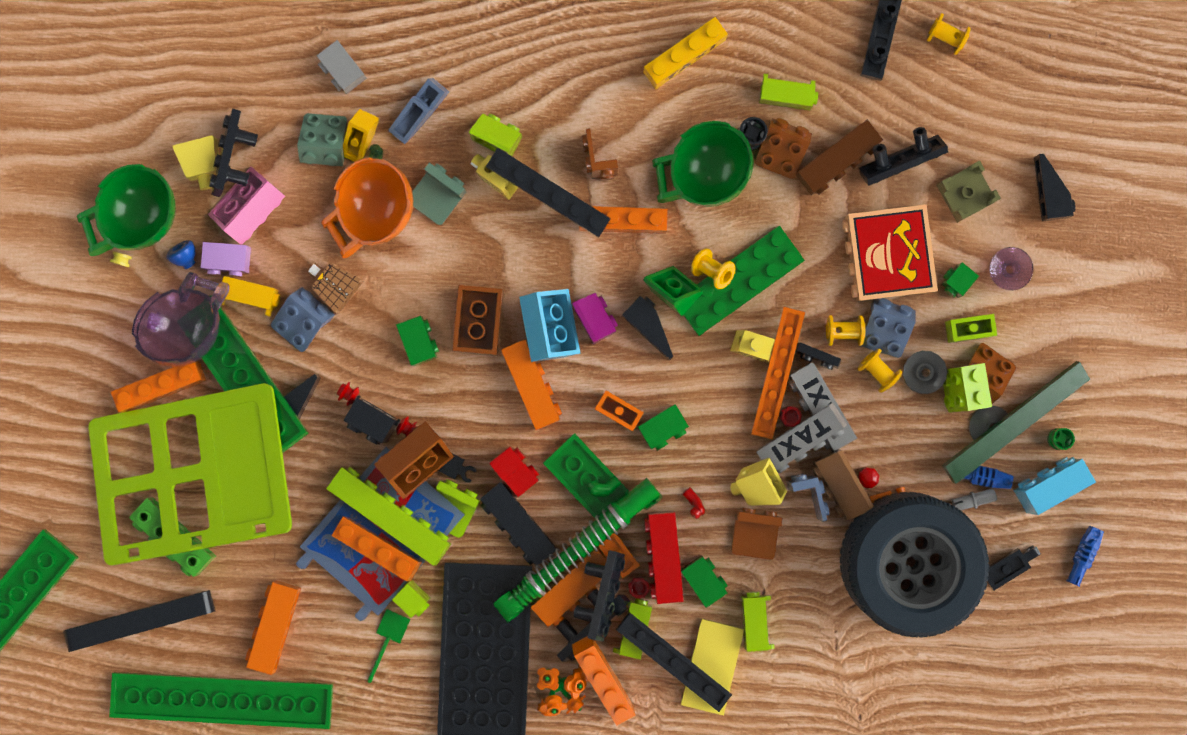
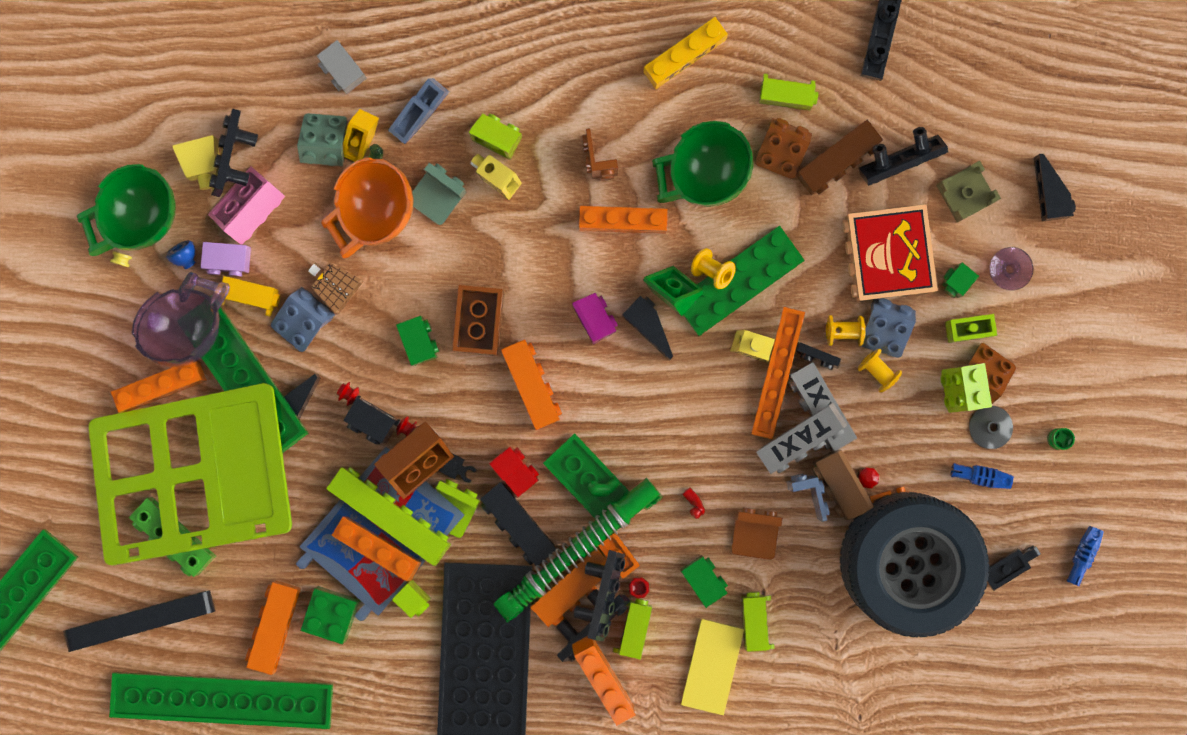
(330, 615): none -> green brick
(393, 628): green piece -> none
(548, 192): black plate -> none
(549, 325): medium azure brick -> none
(573, 684): orange plant -> none
(619, 411): orange brick -> none
(663, 427): green brick -> none
(665, 557): red brick -> none
(673, 661): black plate -> none
(754, 131): black wheel -> none
(760, 484): light yellow torso -> none
(790, 416): red tile -> none
(913, 372): dark grey dish -> none
(947, 32): yellow hose -> none
(975, 499): light grey axle -> none
(1016, 422): dark green tile -> none
(1054, 485): medium azure brick -> none

